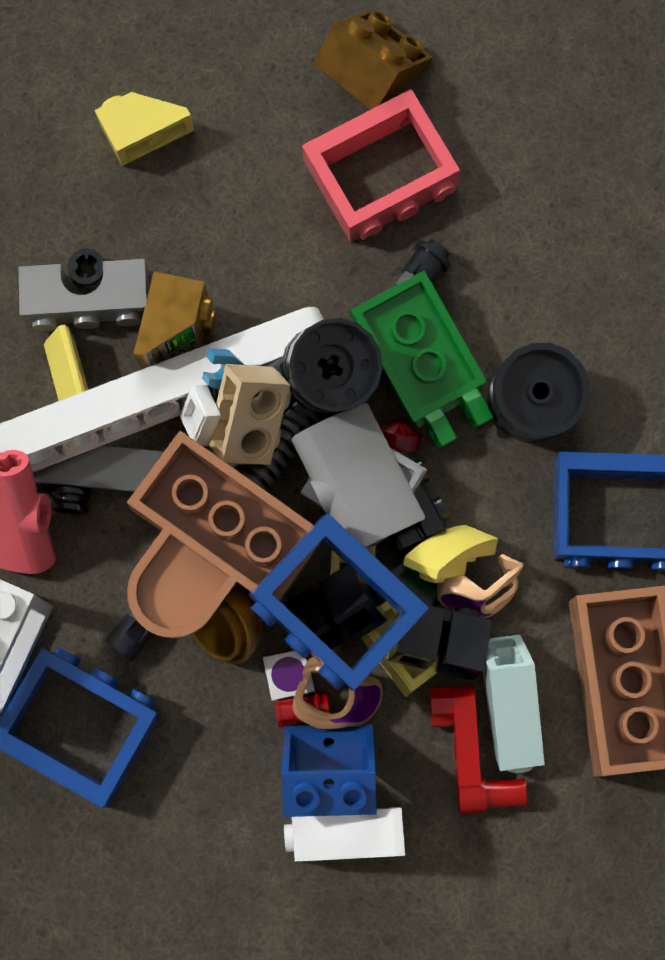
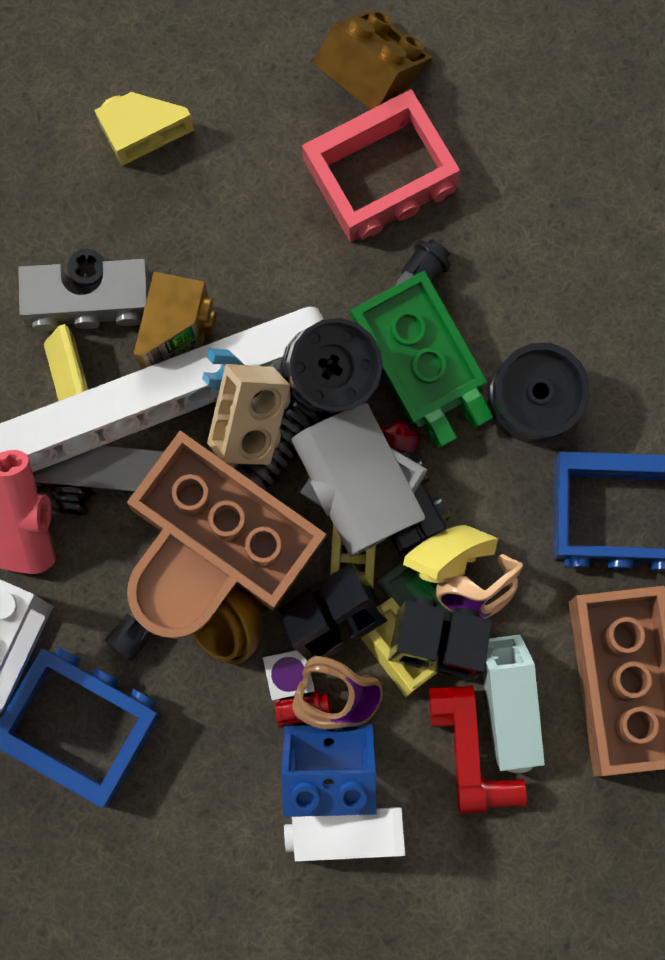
(200, 414): white tile -> none
(367, 567): blue window -> none

